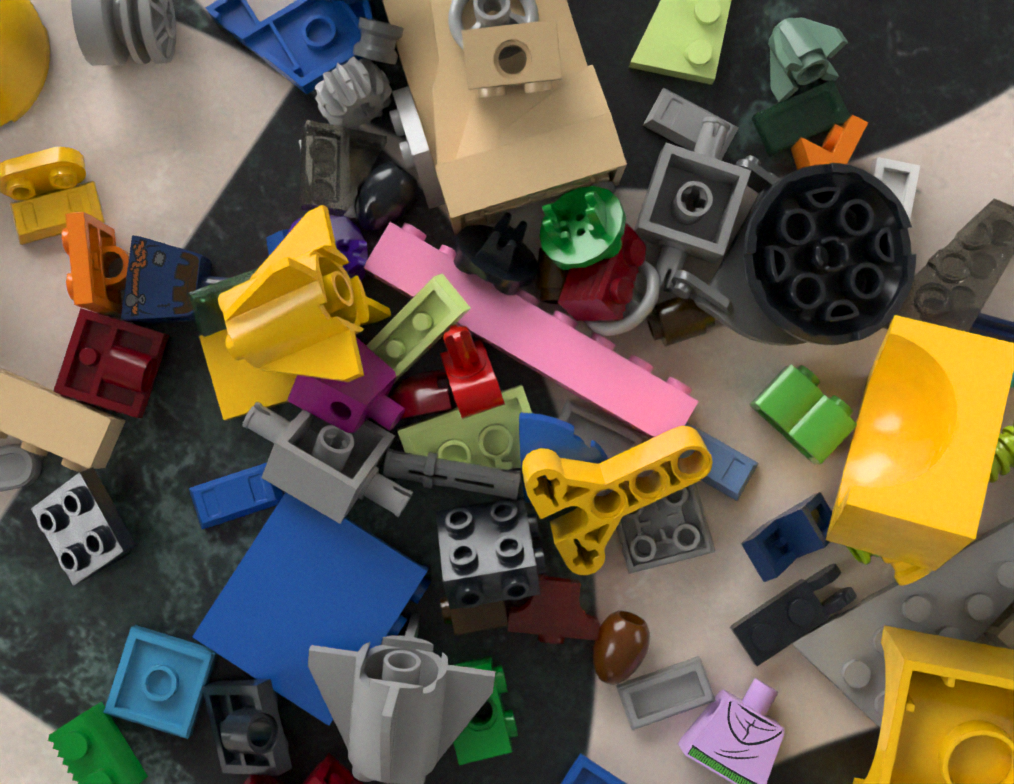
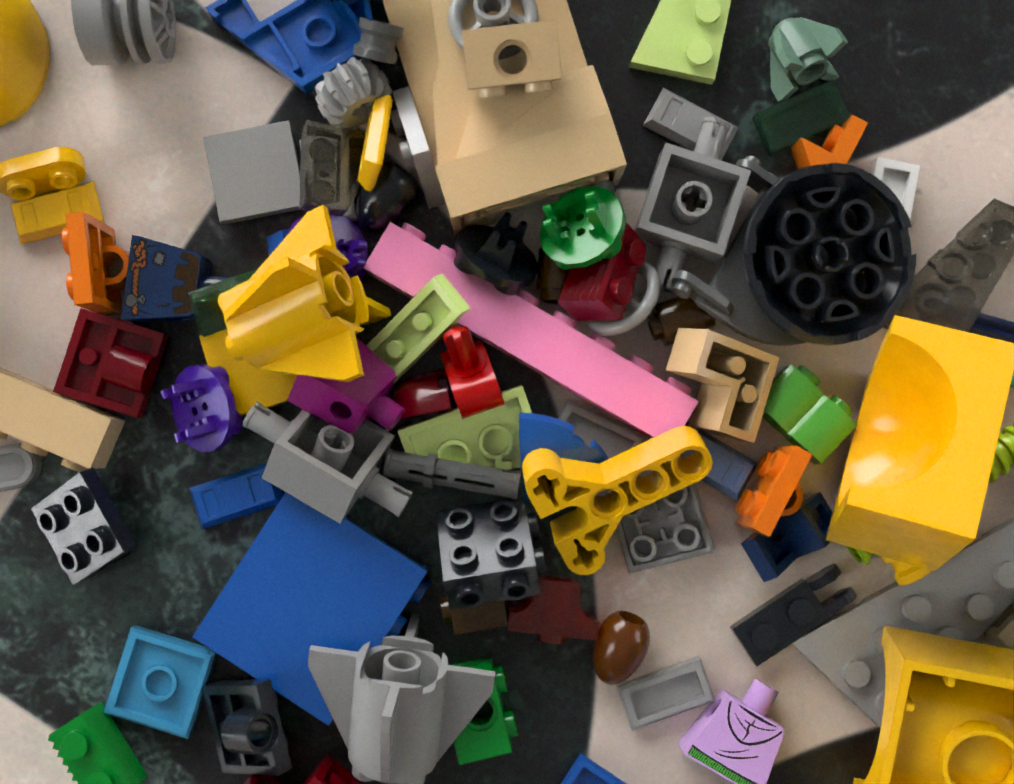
(203, 408): none -> dark purple plate
(254, 172): none -> light grey tile
(375, 142): none -> yellow tile
(732, 381): none -> tan brick
(775, 490): none -> orange plate

